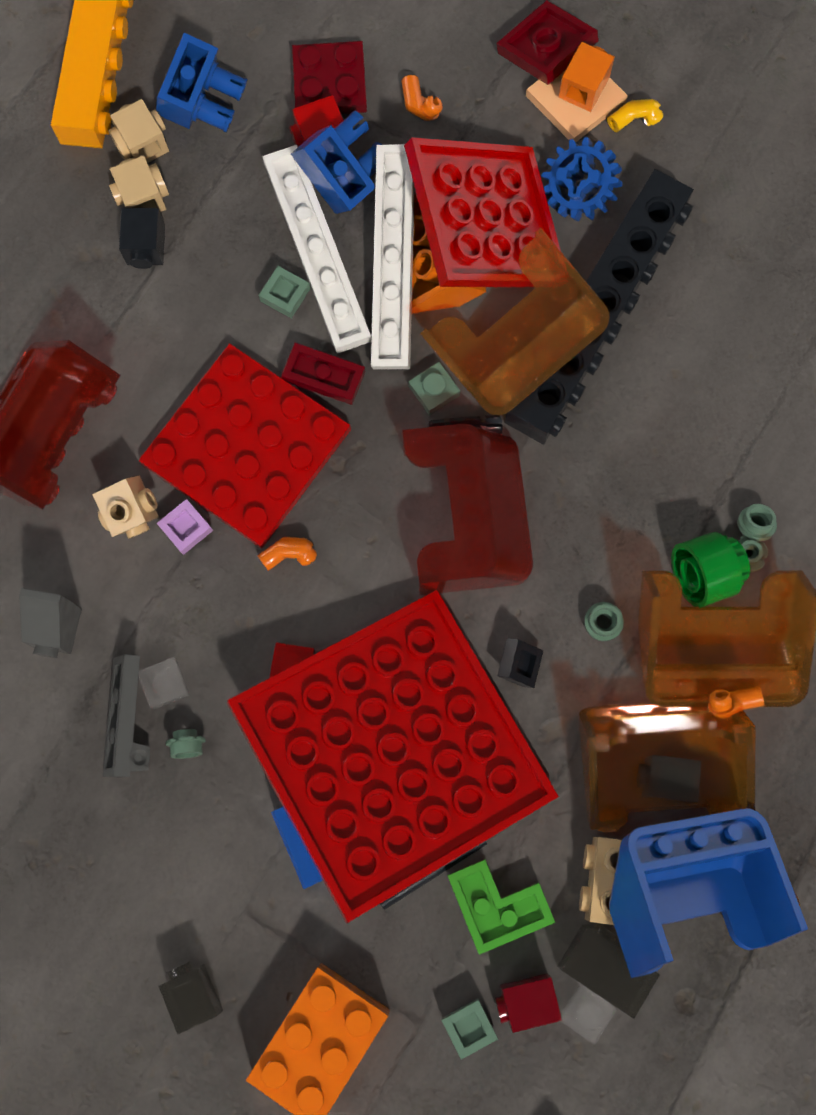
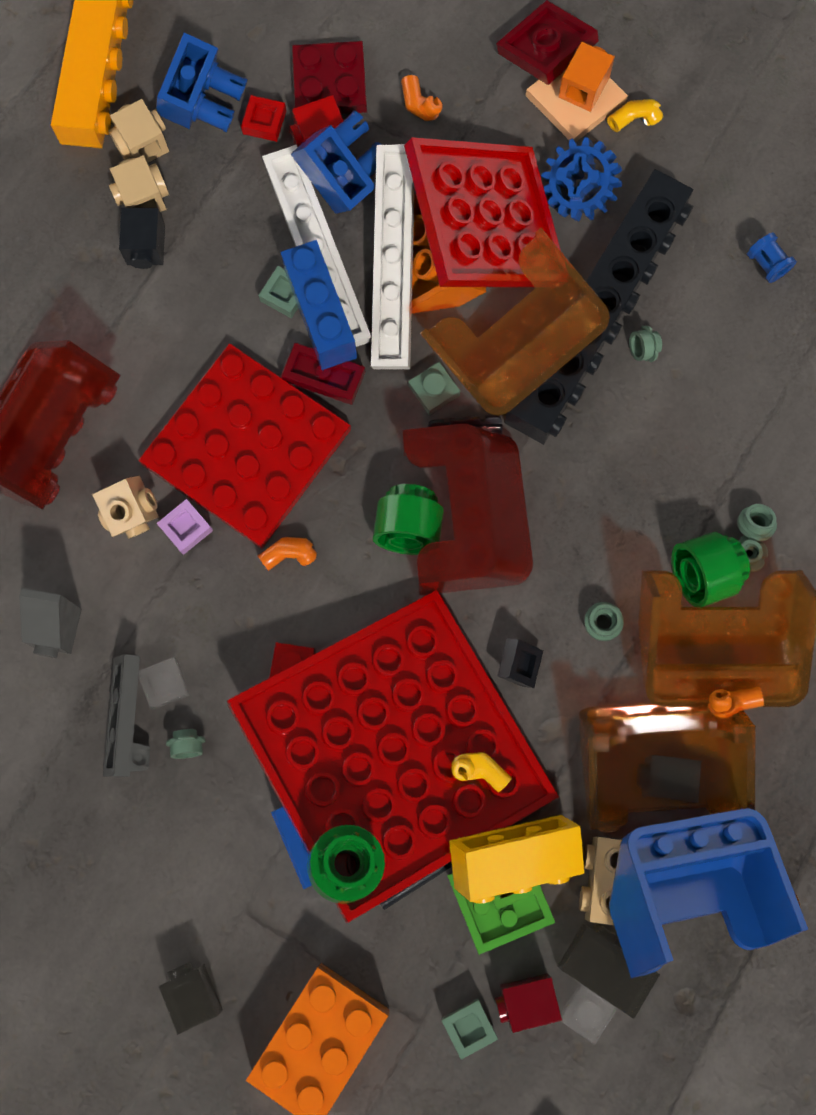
(263, 118): none -> red plate
(319, 304): none -> blue brick
(368, 858): none -> green piece
(408, 519): none -> green piece
(480, 766): none -> yellow arm
(516, 858): none -> yellow brick
(645, 344): none -> sand green plate
(771, 257): none -> blue bush

